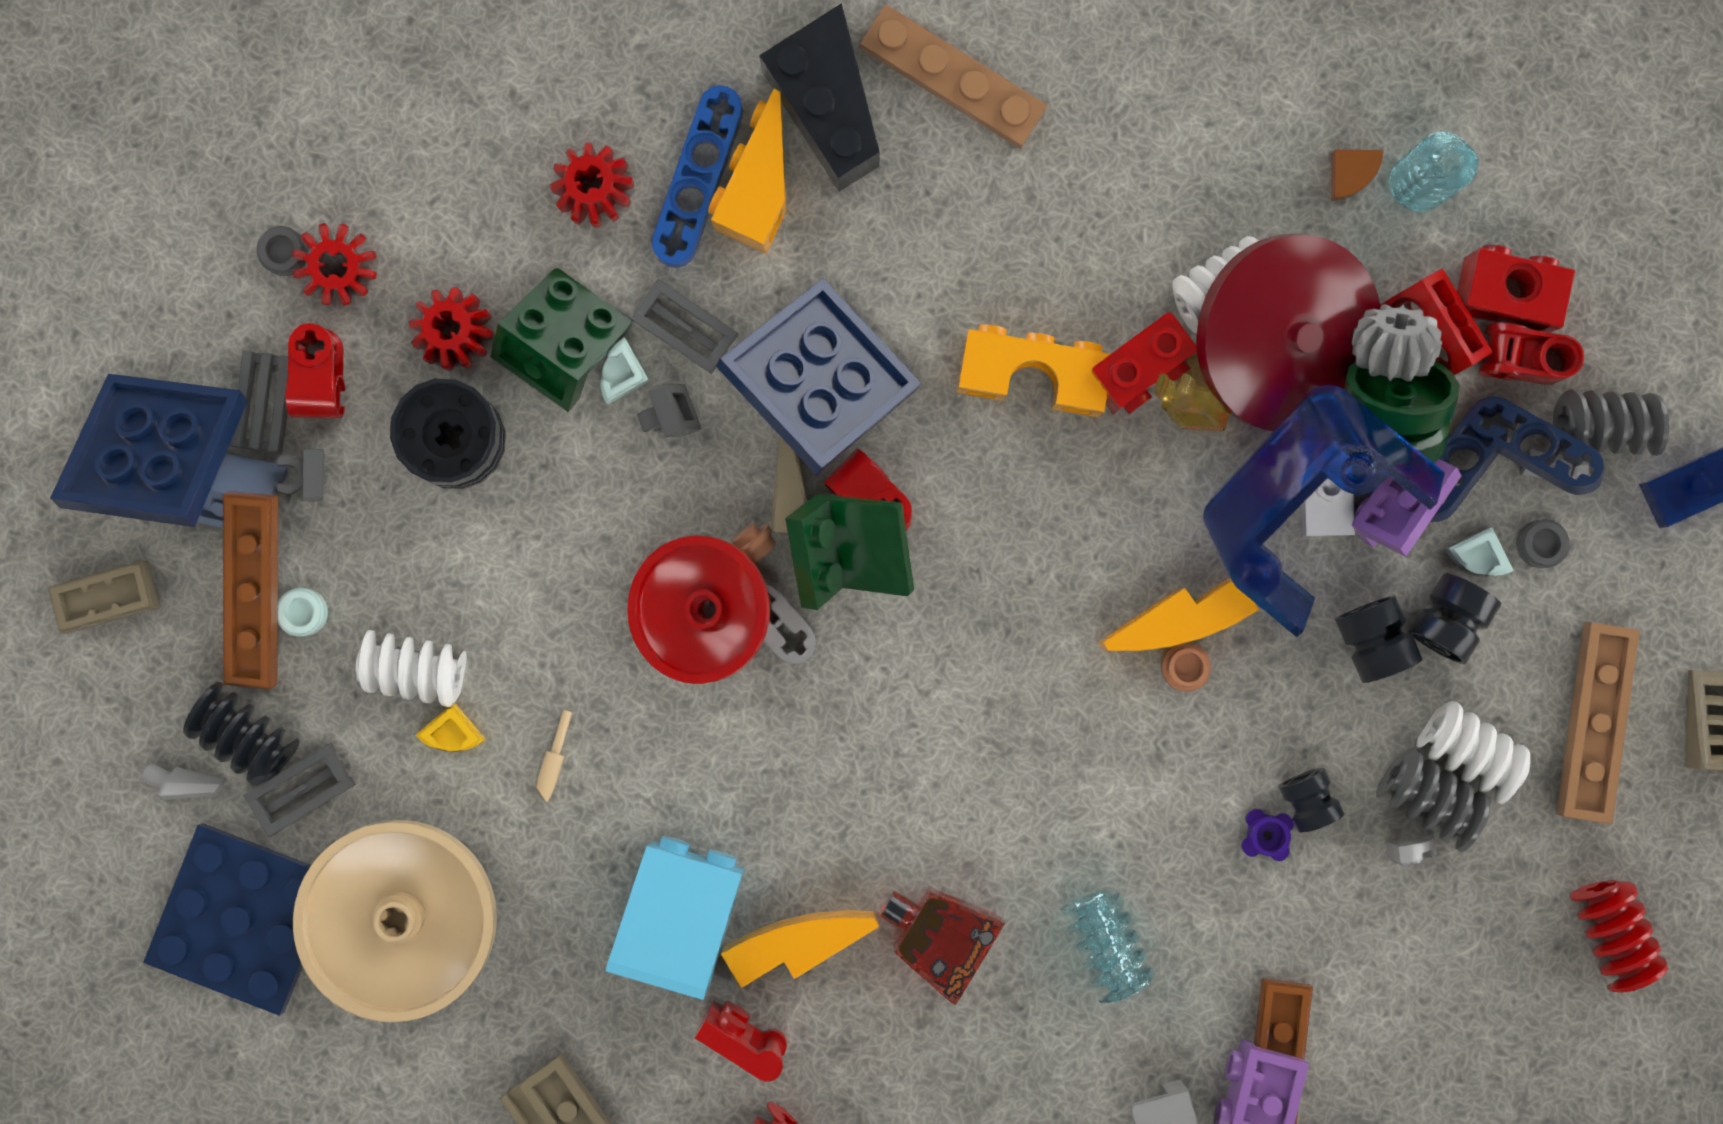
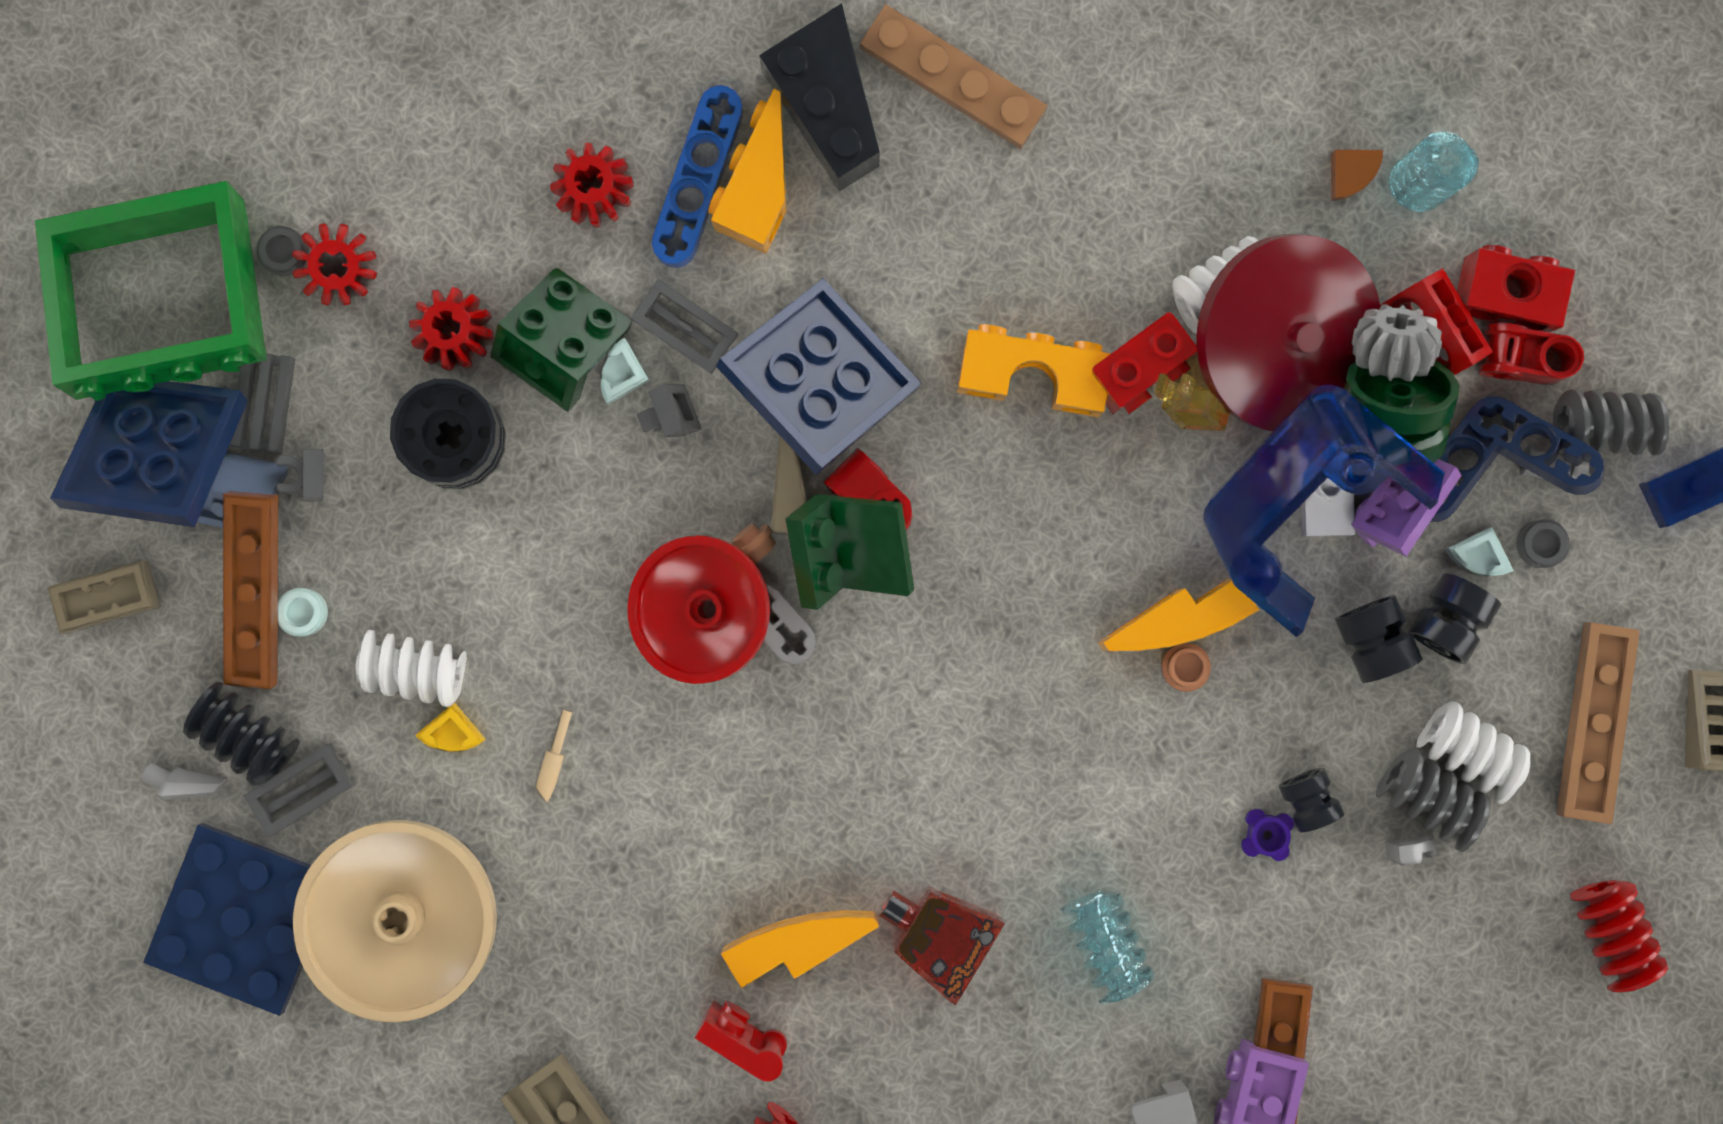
(137, 221): none -> green window
(317, 379): red piece -> none
(676, 918): medium azure slope -> none

